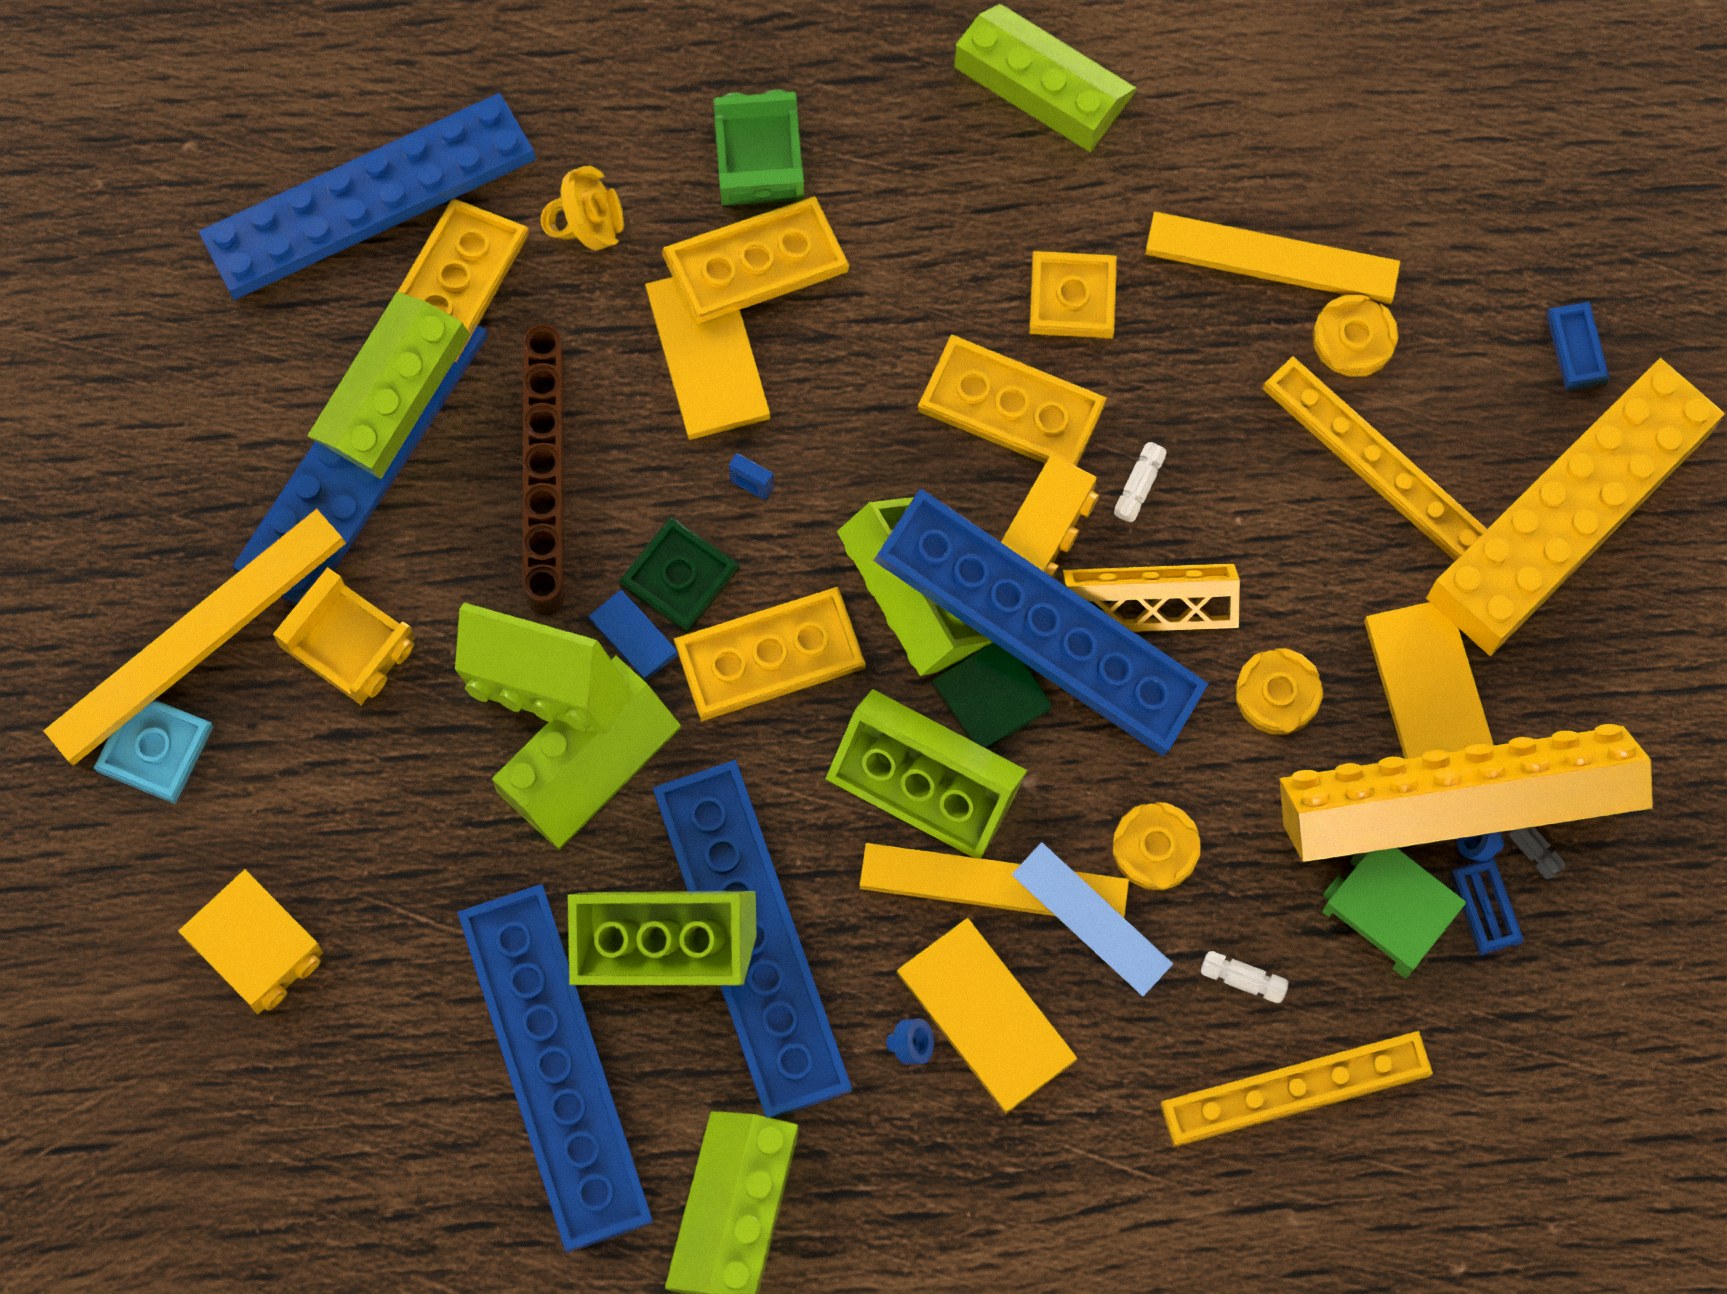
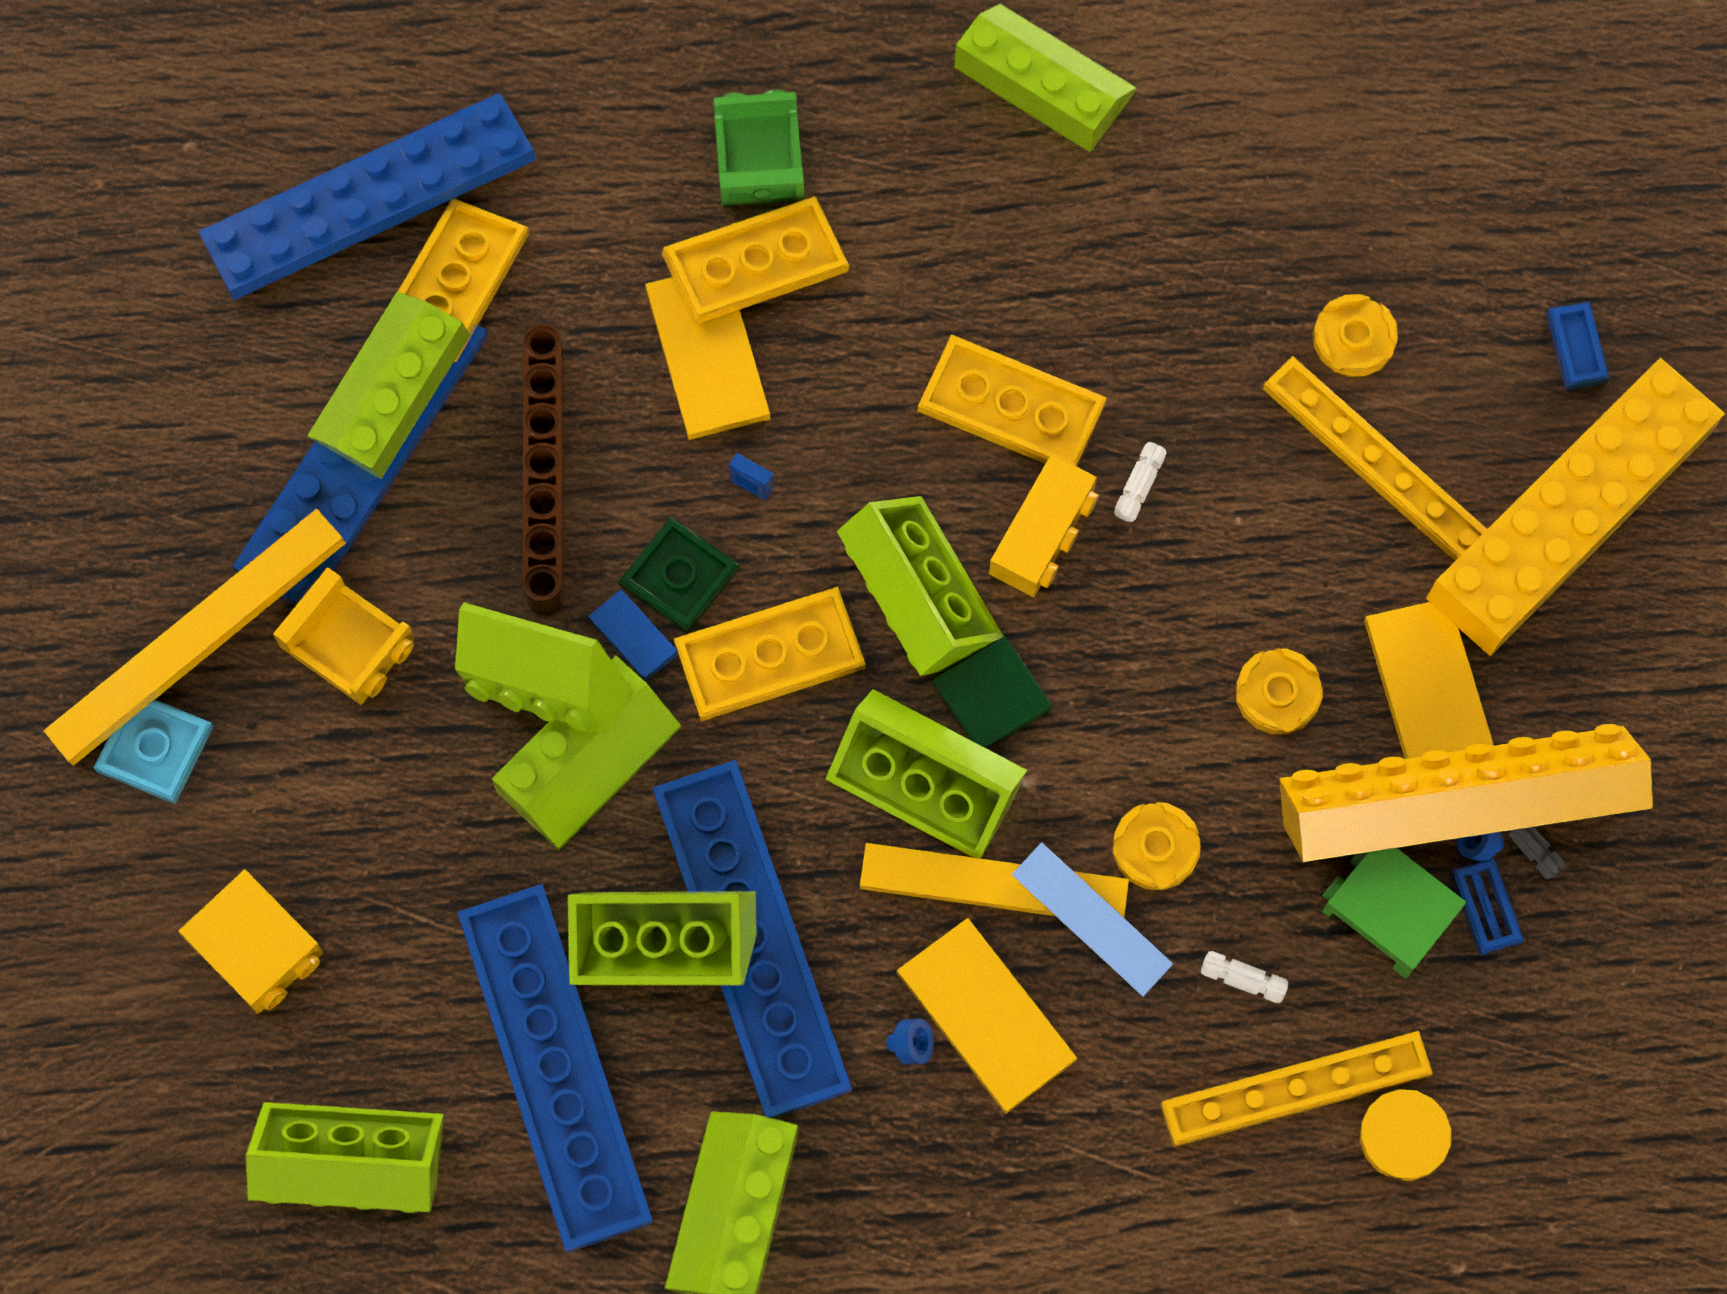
(344, 1157): none -> lime slope
(590, 210): yellow tile -> none
(1041, 622): blue plate -> none
(1073, 294): yellow tile -> none
(1160, 584): yellow fence -> none
(1272, 257): yellow tile -> none
(1405, 1135): none -> yellow tile

